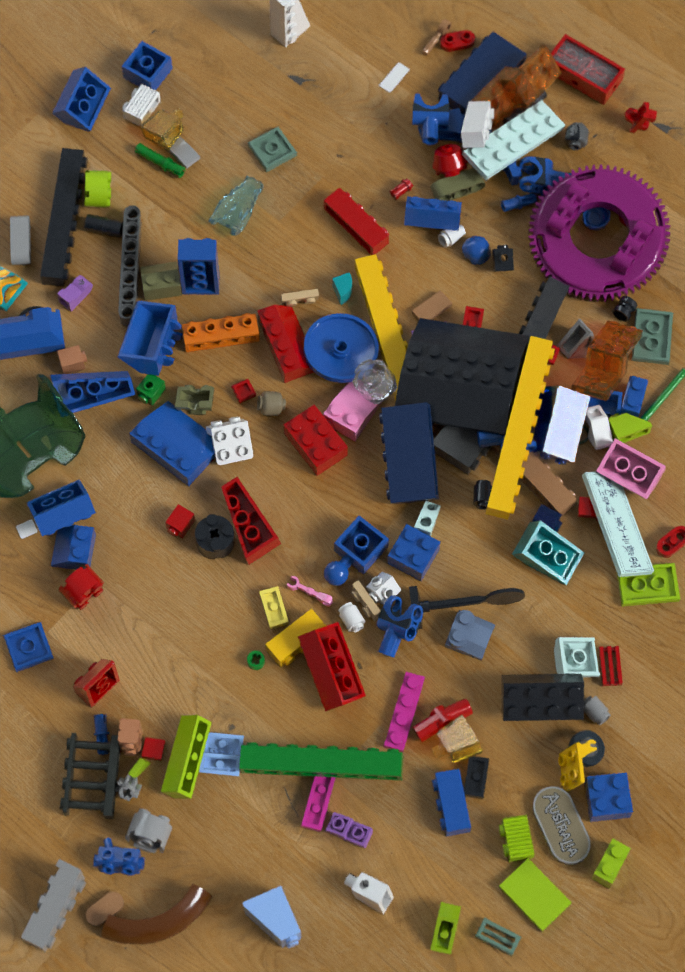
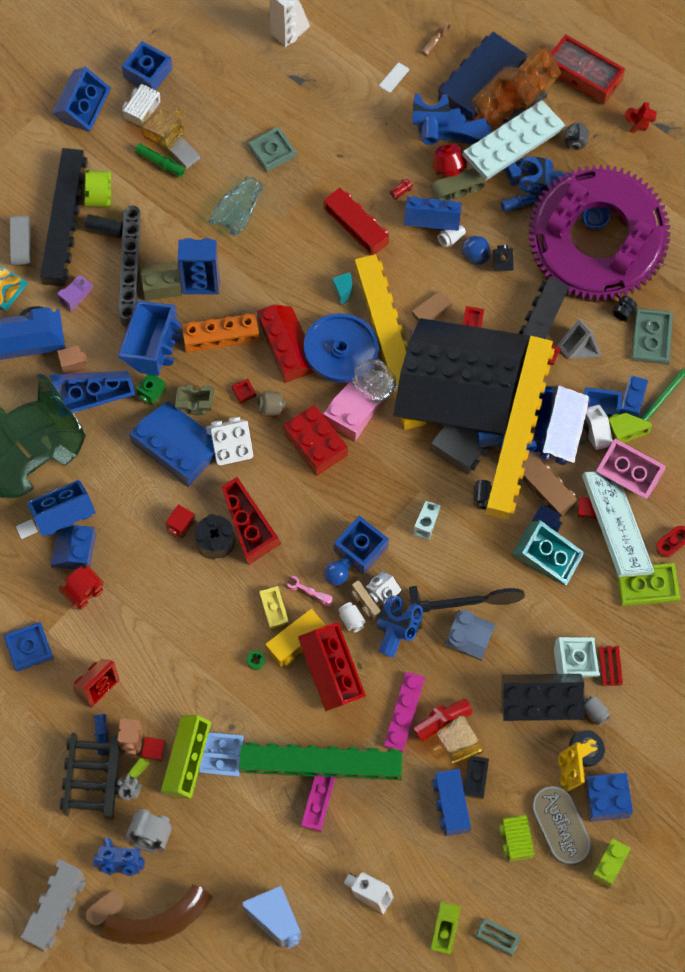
(306, 296): tan plate -> none
(349, 830): medium lavender slope -> none
(409, 453): dark blue brick -> none
(413, 552): blue brick -> none
(458, 41): red plate -> none
(477, 124): white brick -> none
(535, 895): lime tile -> none
(607, 360): clear orange bracket -> none

